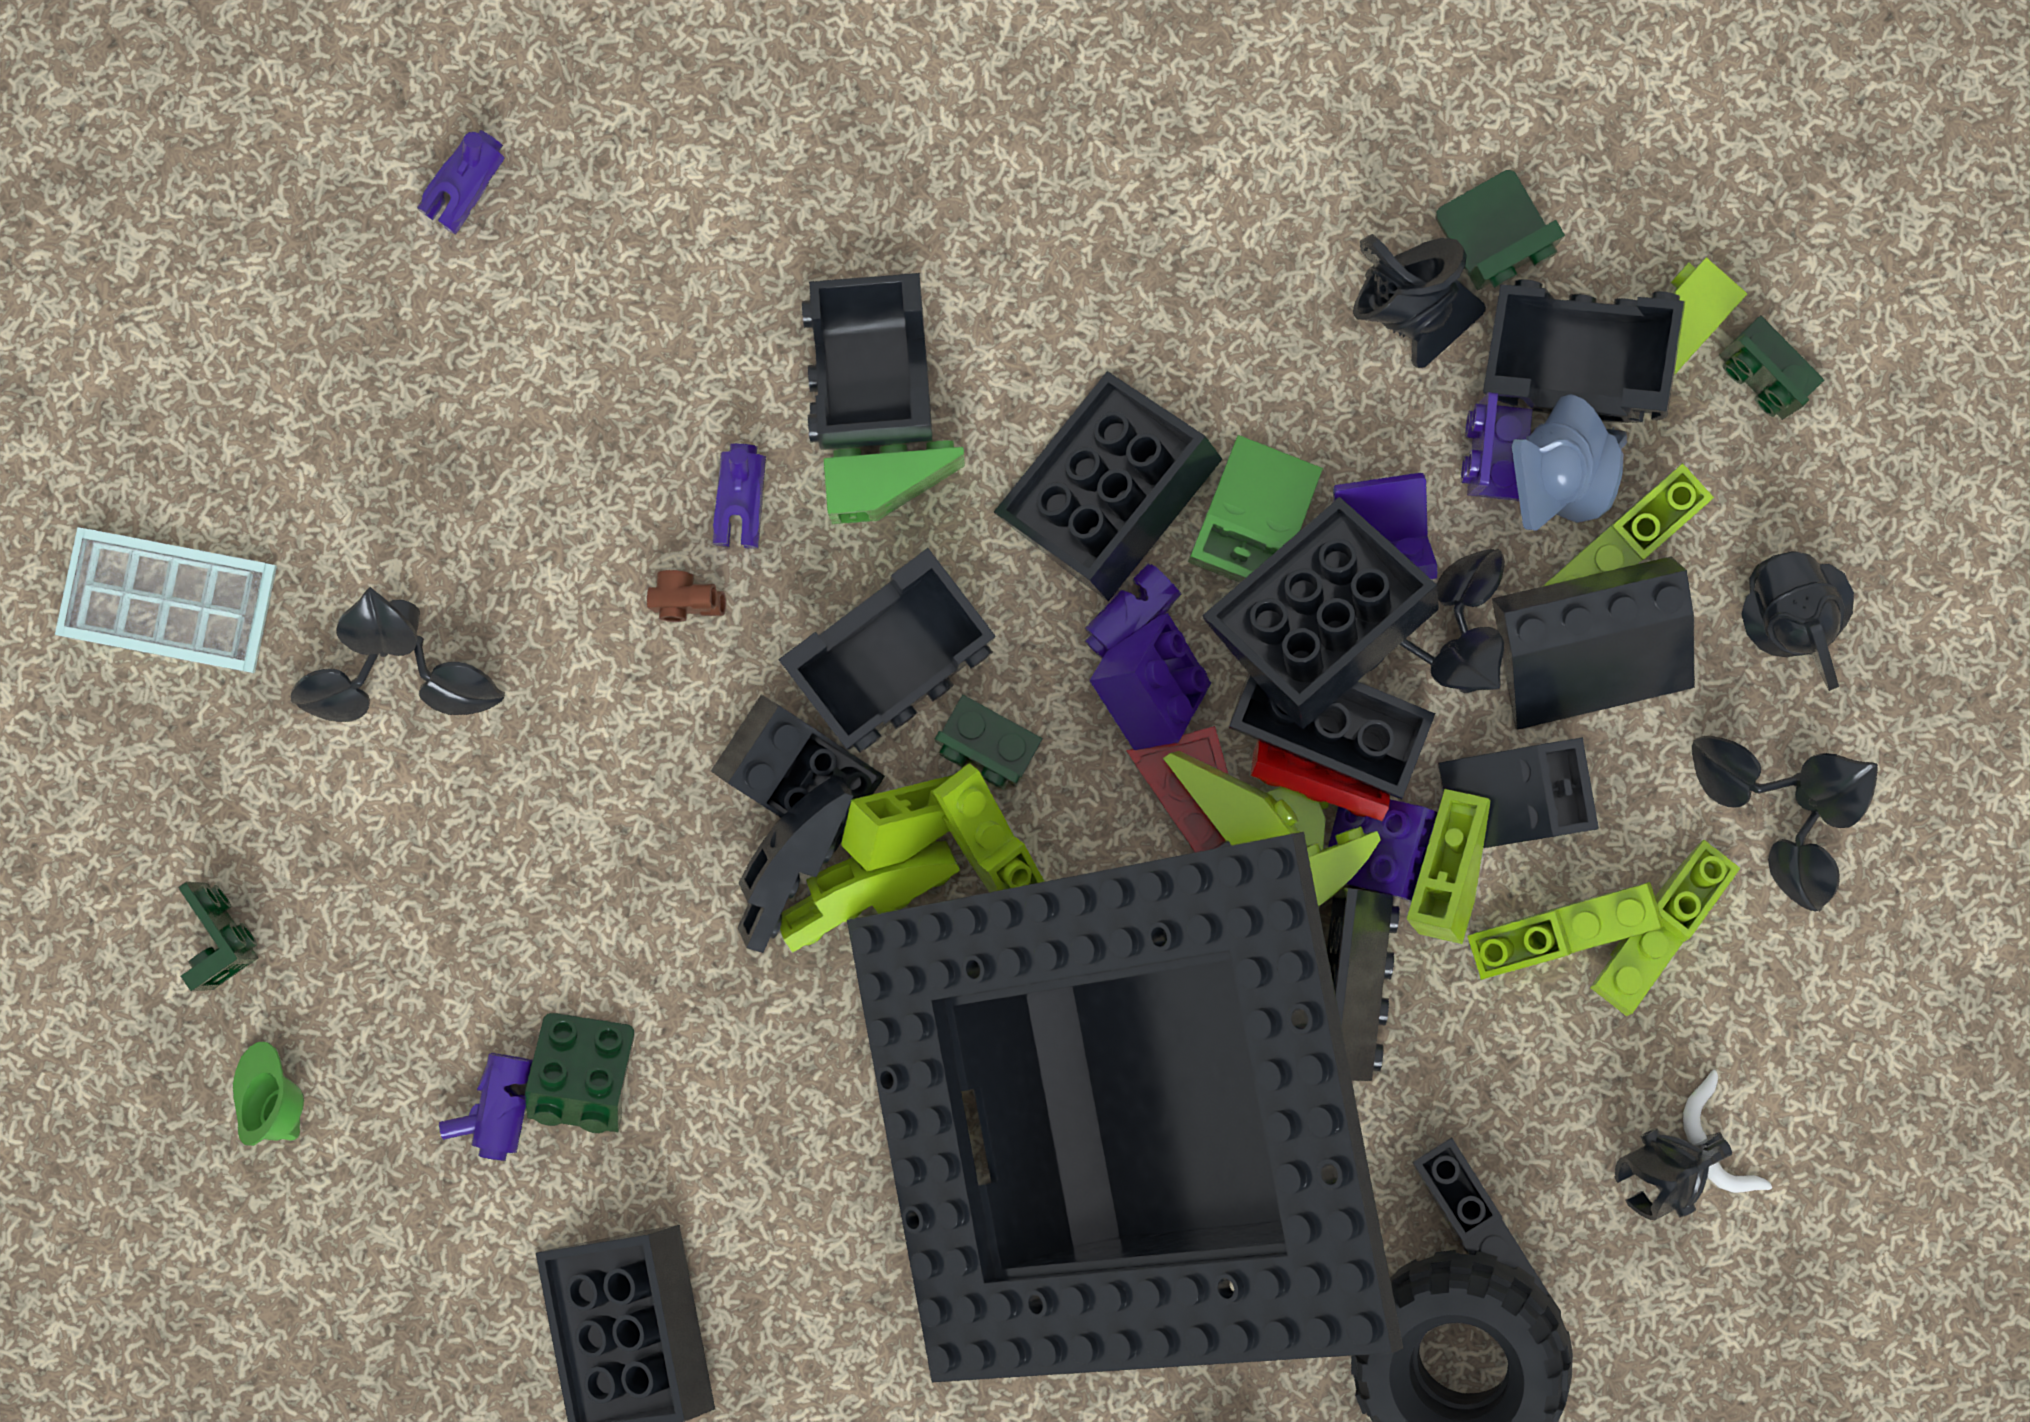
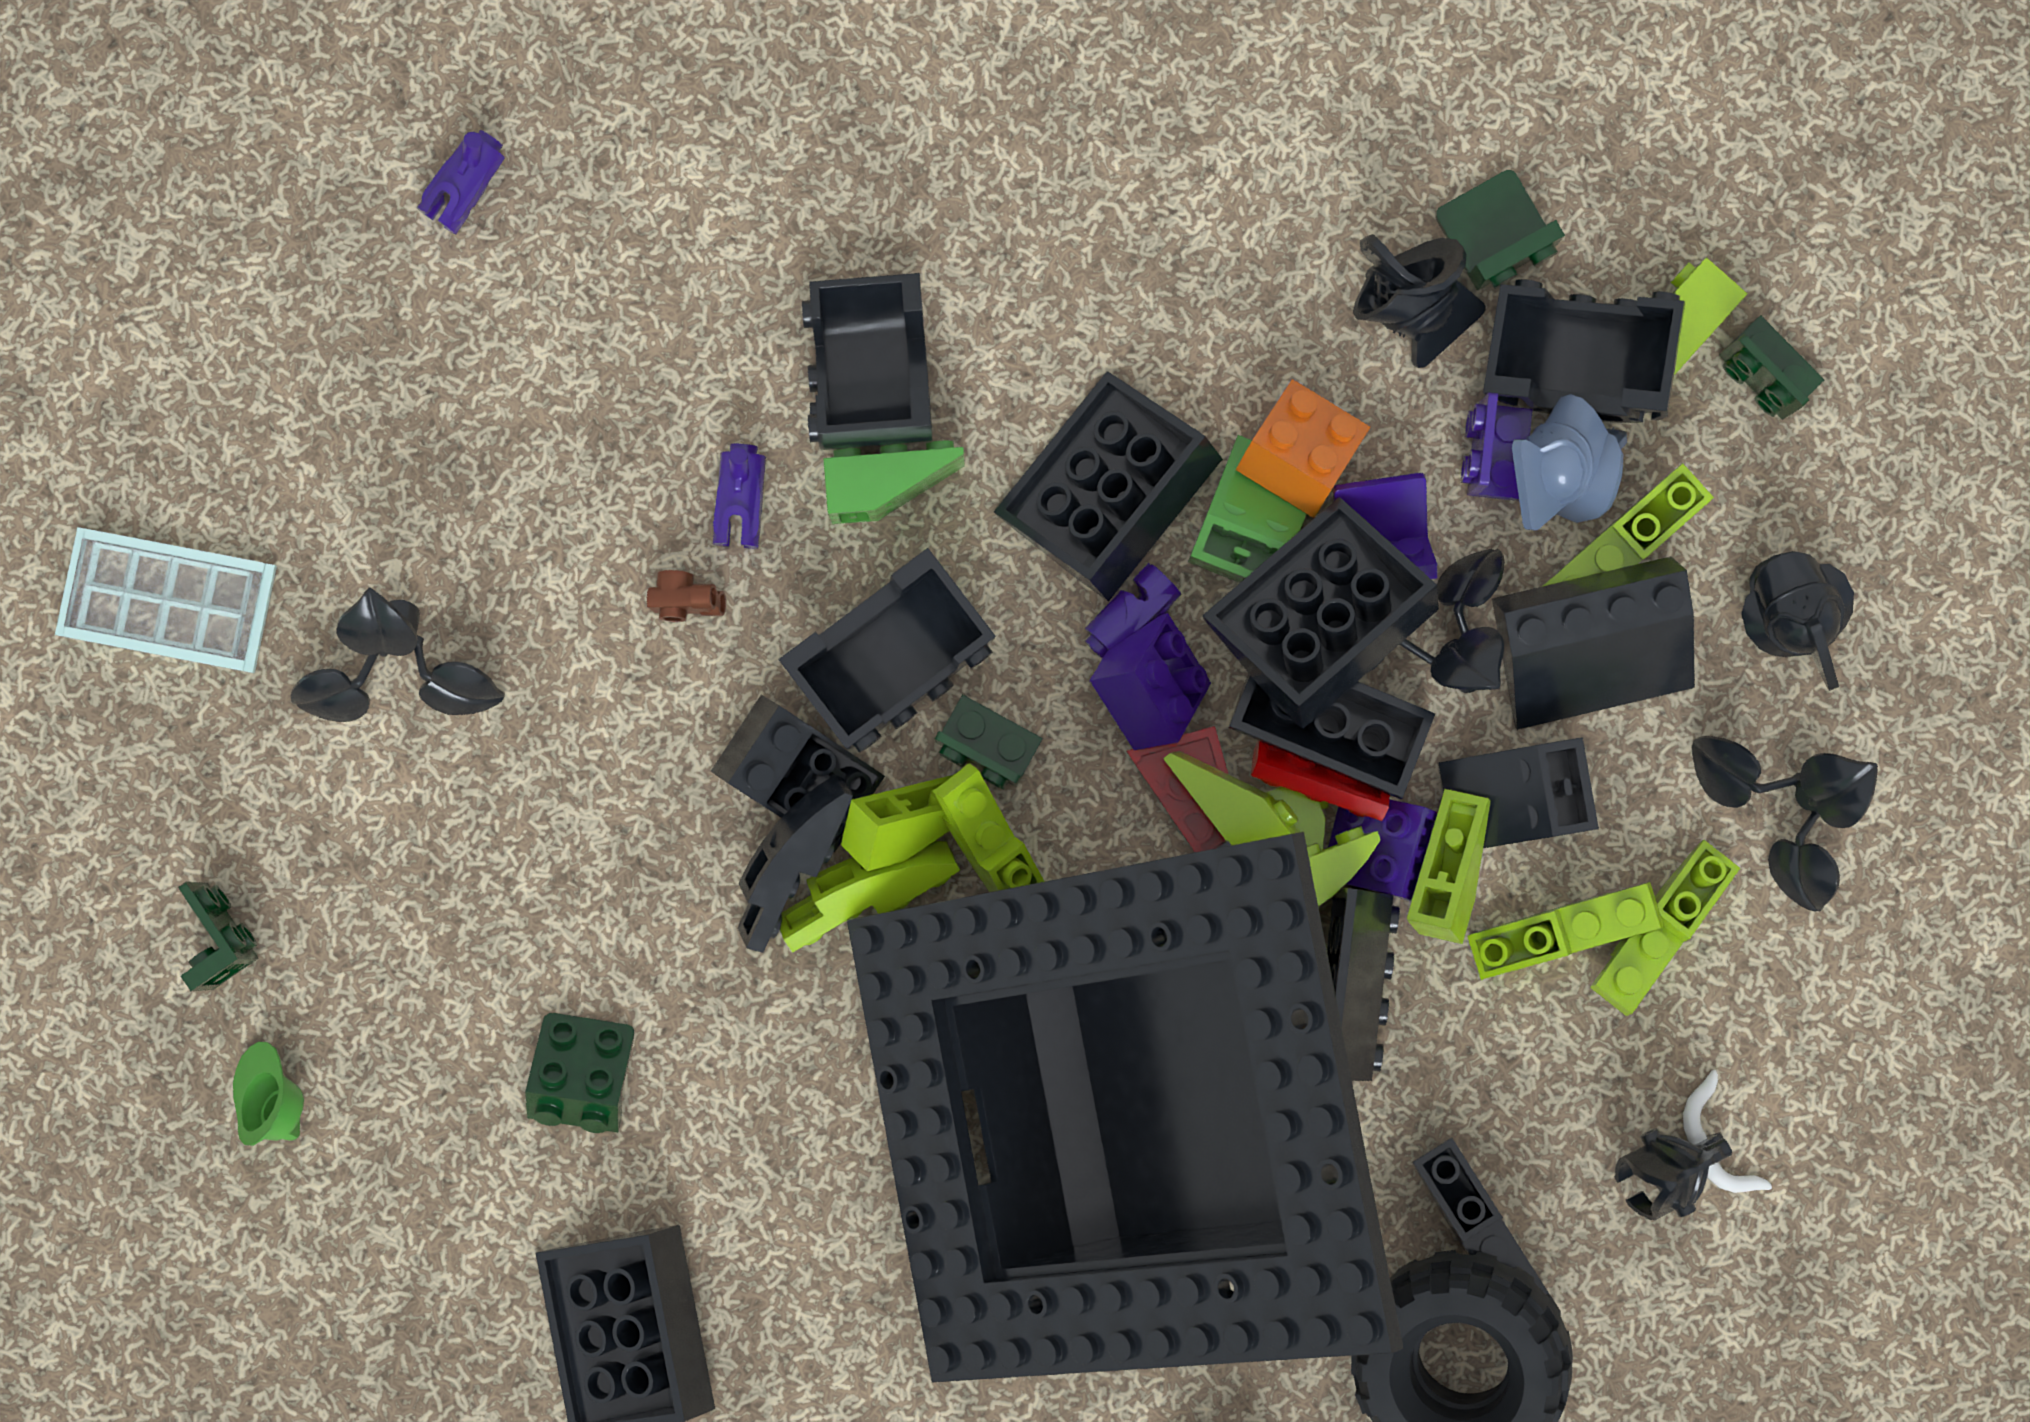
(500, 1112): dark purple piece -> none
(1302, 448): none -> orange brick

